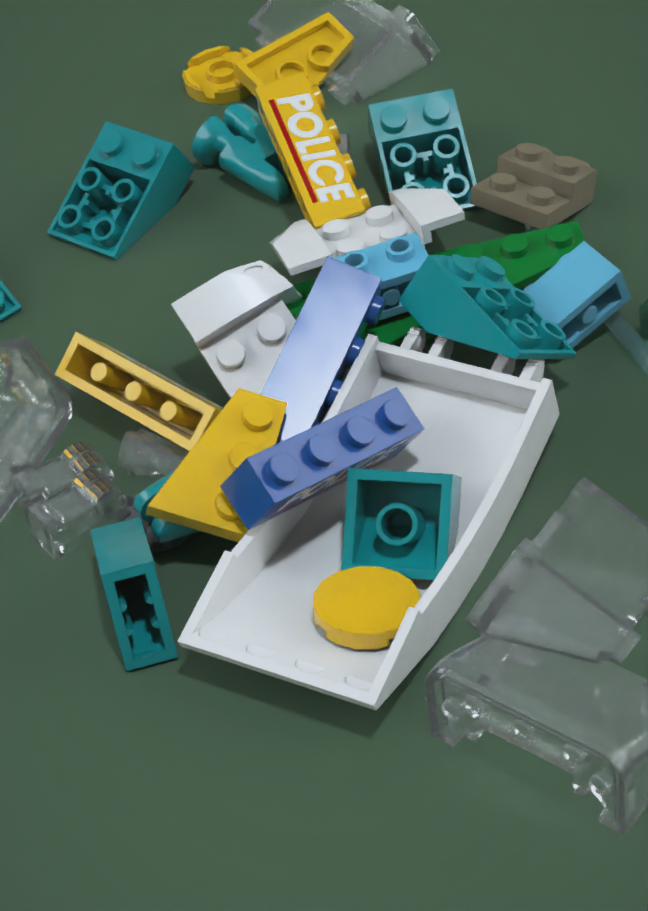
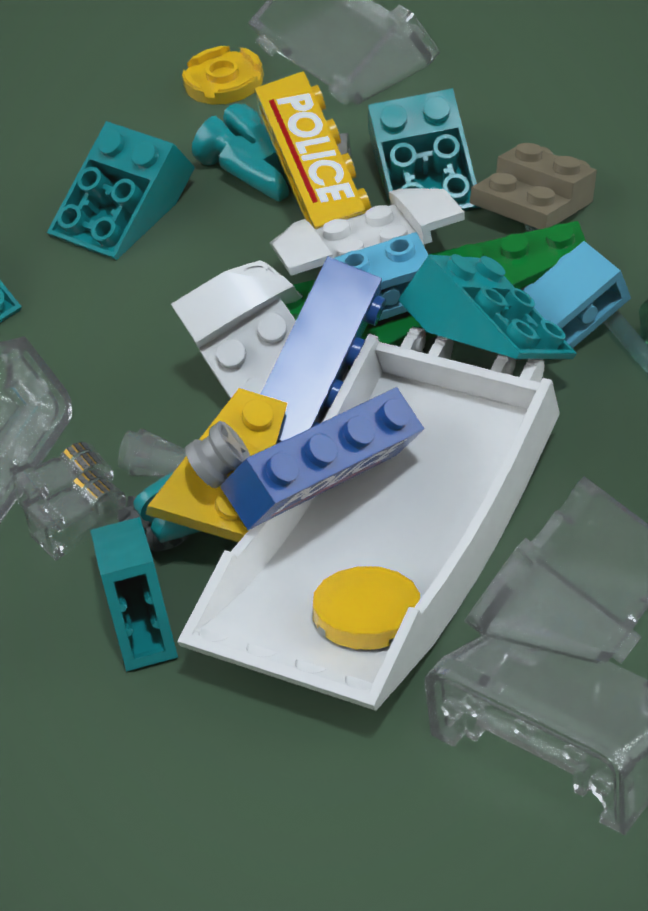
(137, 390): yellow brick -> none
(217, 454): none -> light grey wheel
(310, 48): yellow wing -> none
(401, 521): teal slope -> none

